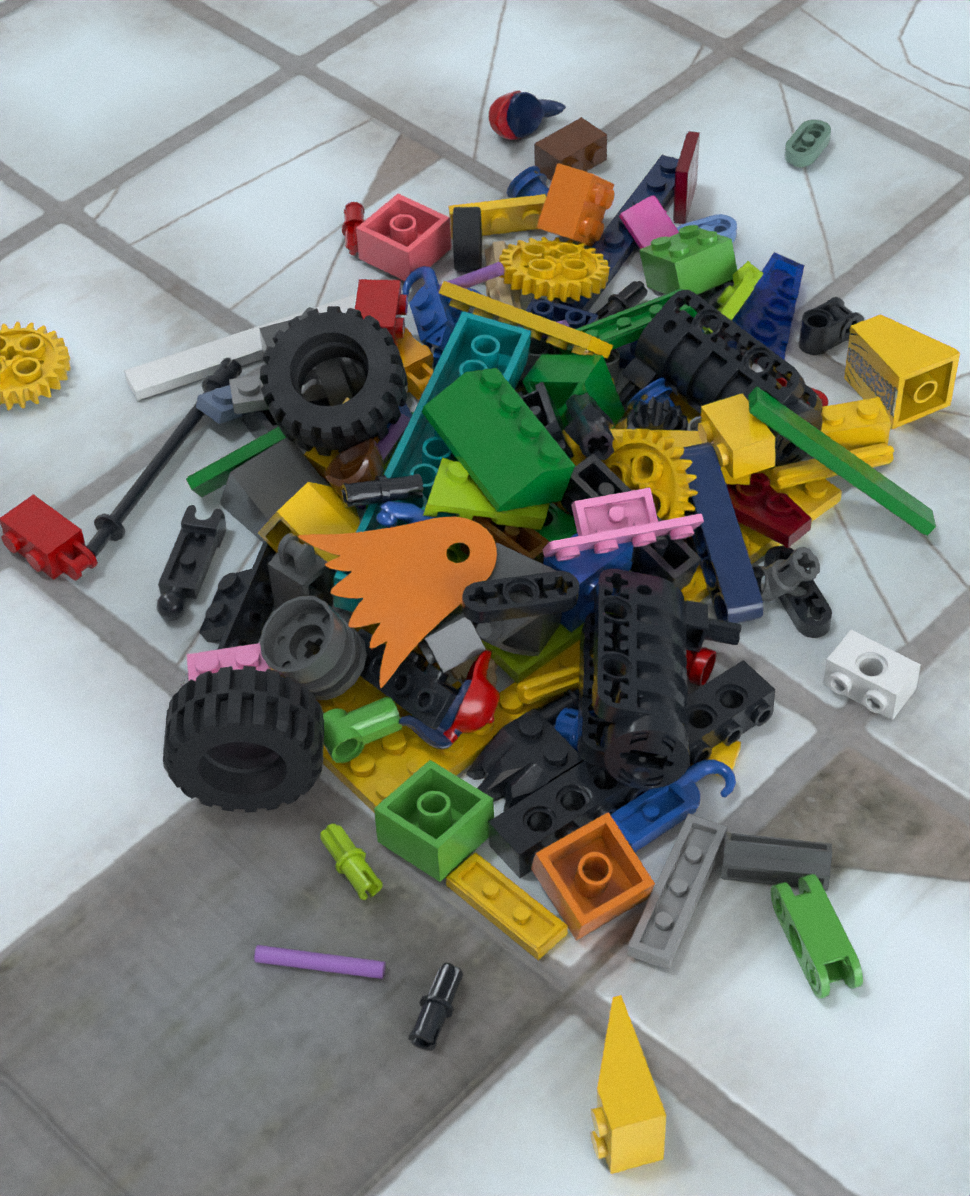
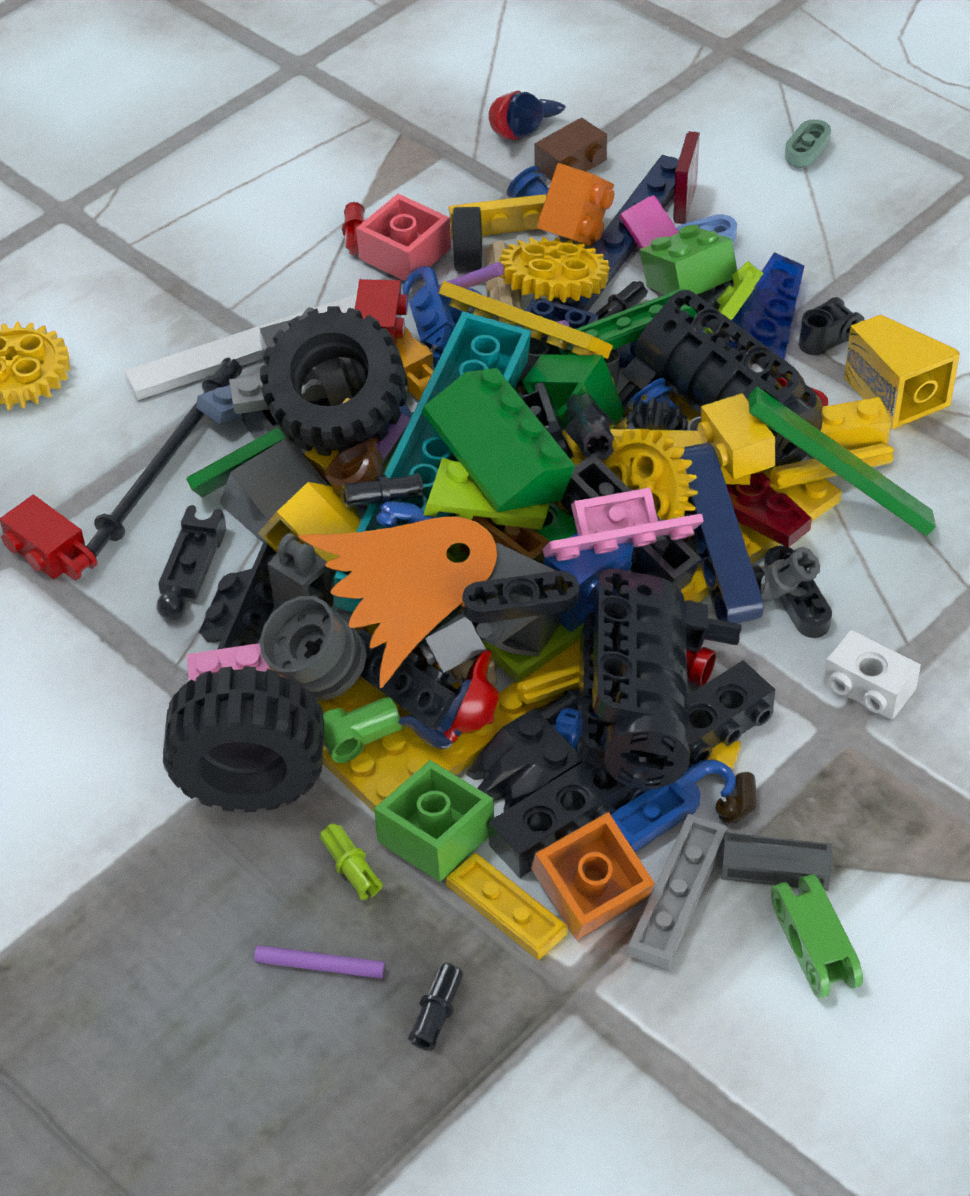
(629, 1109): yellow slope -> none
(741, 804): none -> dark brown arm

